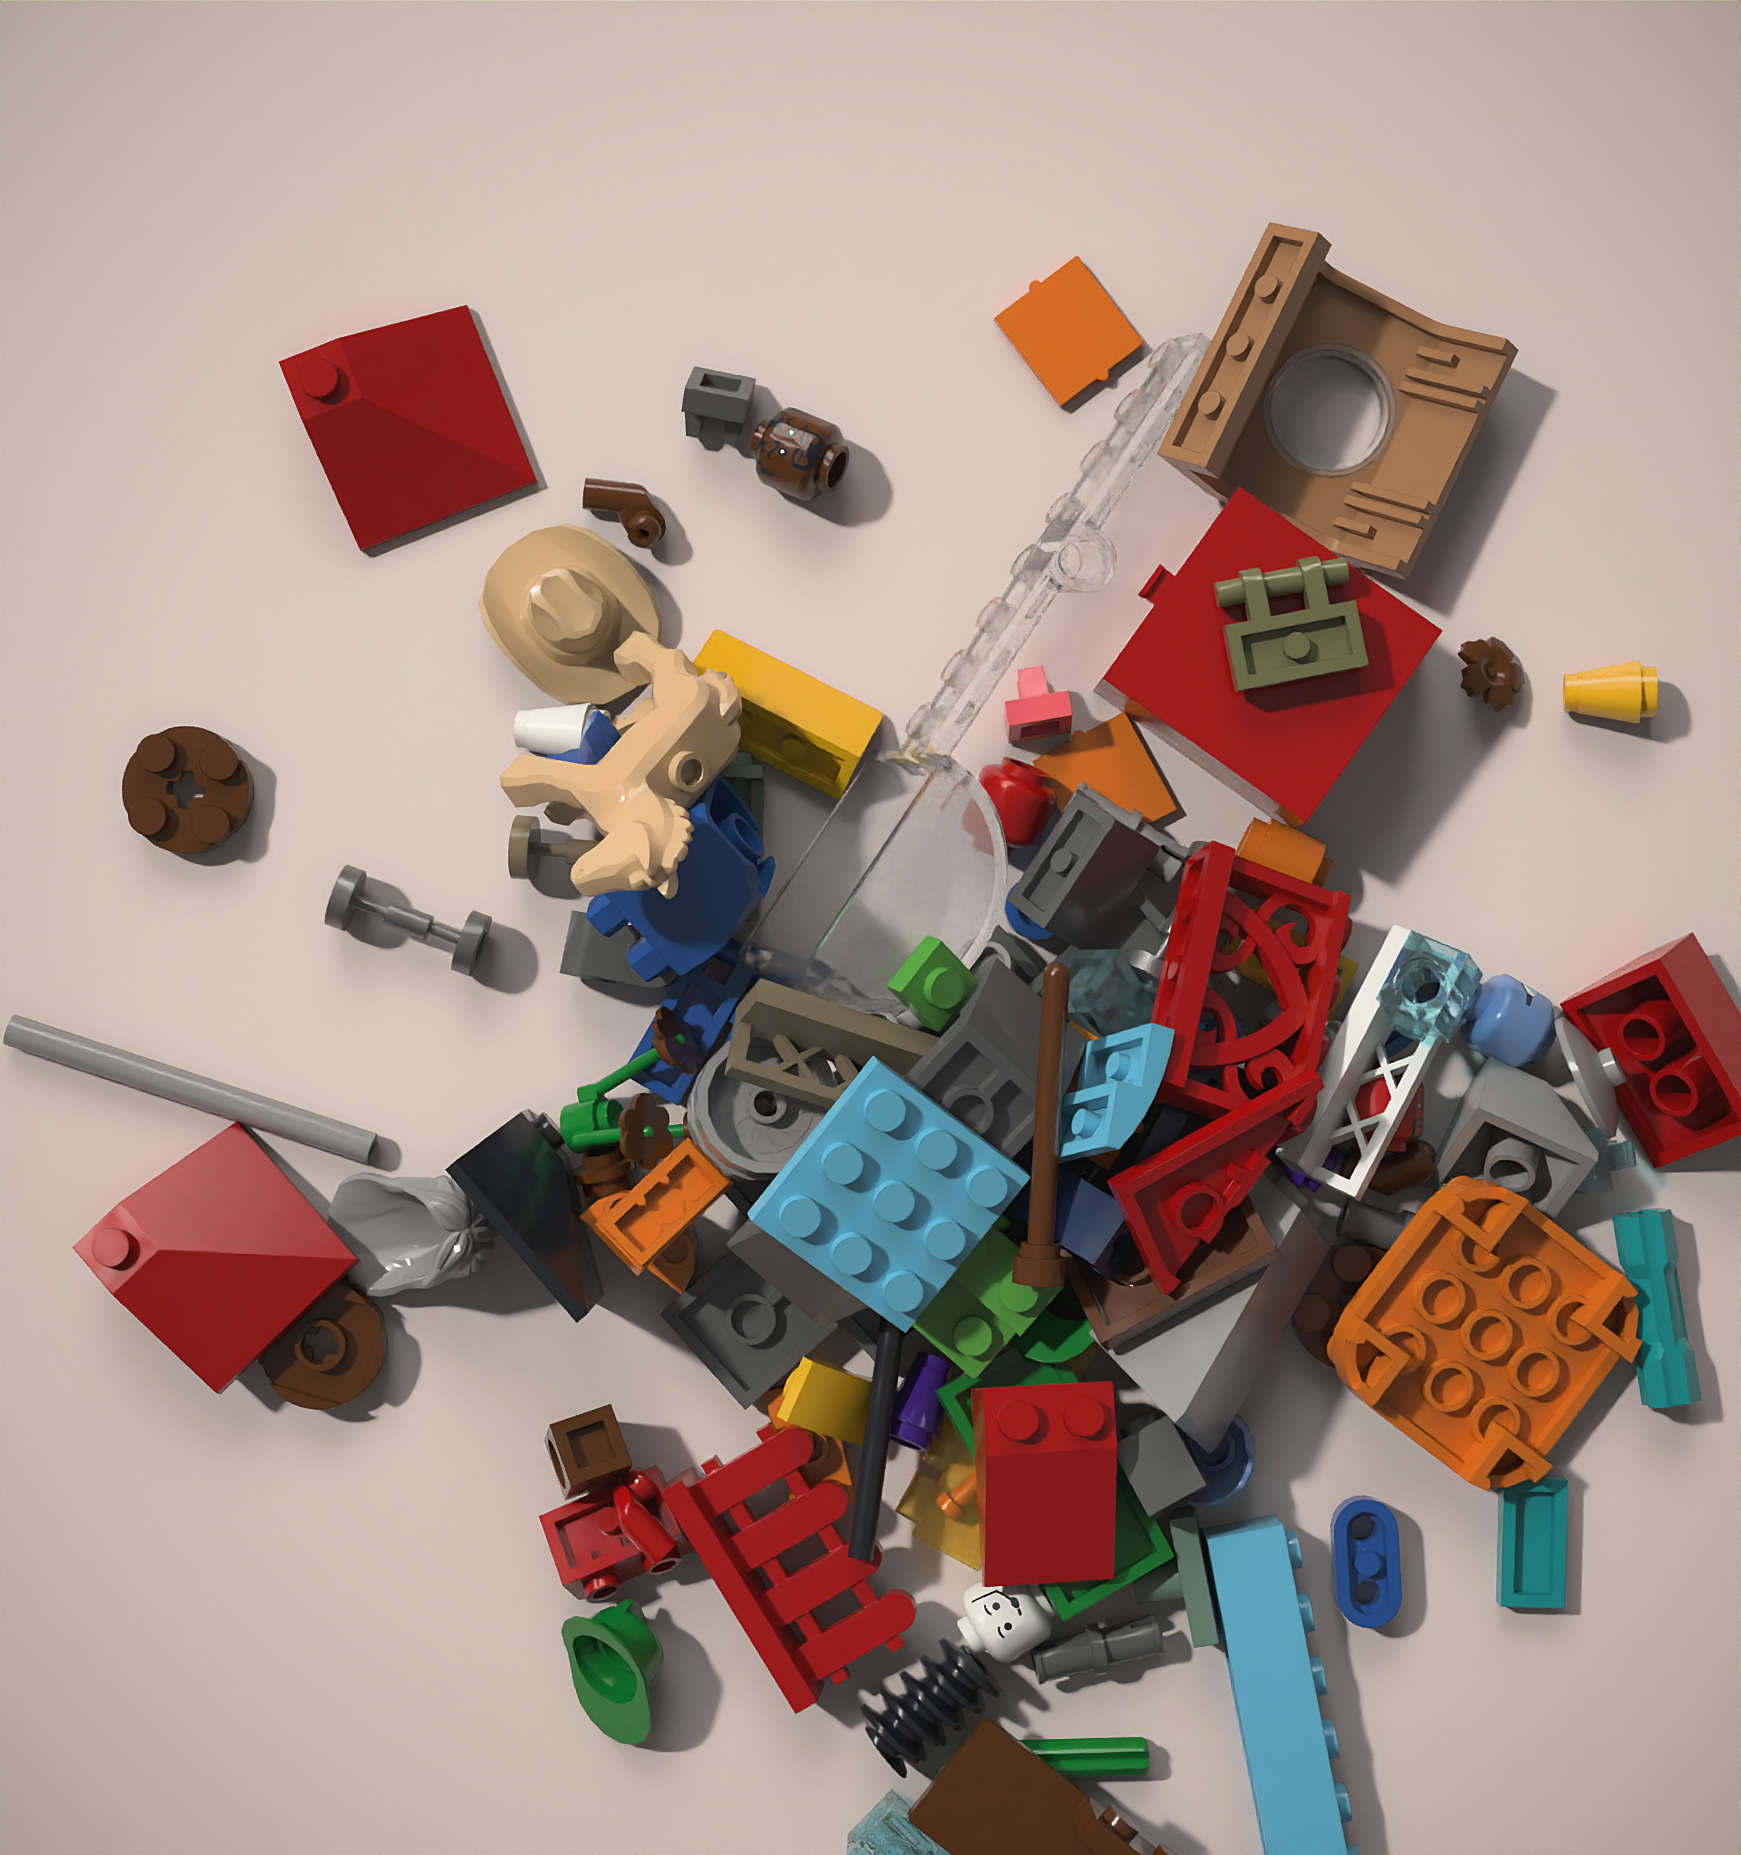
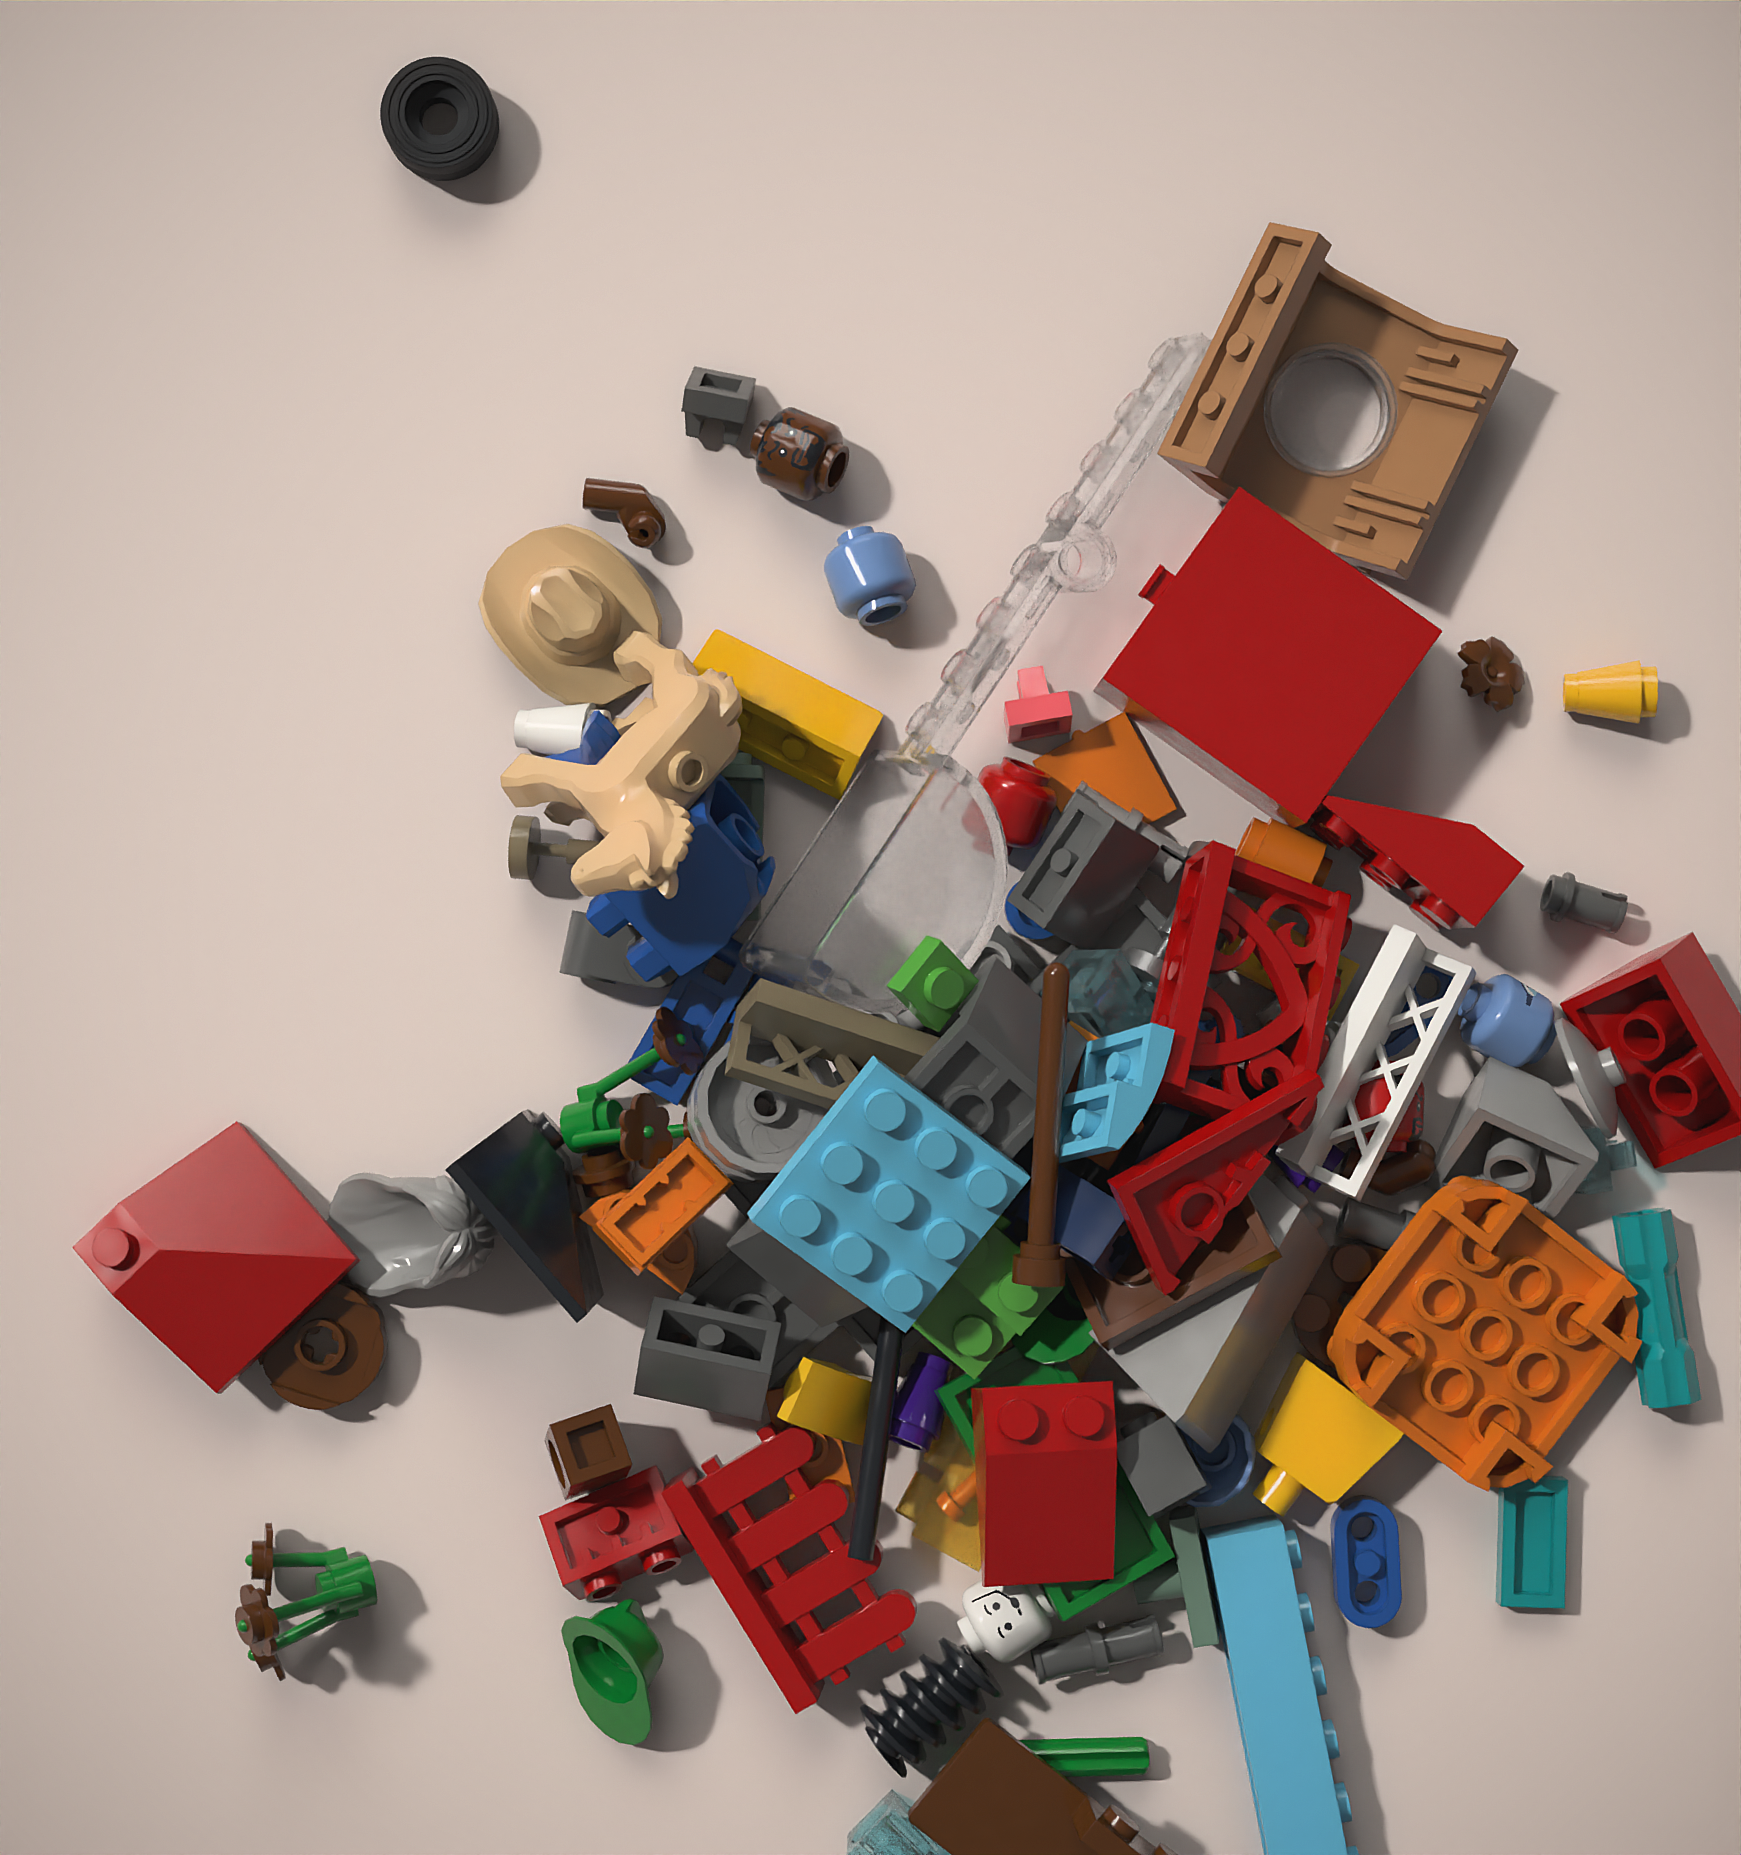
(190, 1088): light grey piece -> none
(209, 819): reddish brown plate -> none
(340, 1593): none -> green plant
(347, 898): flat silver wheel -> none
(408, 424): red slope -> none
(434, 82): none -> black tyre
(635, 1518): red arm -> none
(706, 1358): none -> dark grey brick
(869, 576): none -> medium blue head
(1068, 331): orange piece -> none
(1293, 644): olive plate -> none
(1317, 1438): none -> yellow torso
(1422, 962): clear light blue brick -> none
(1438, 862): none -> red slope
(1583, 903): none -> dark grey pin

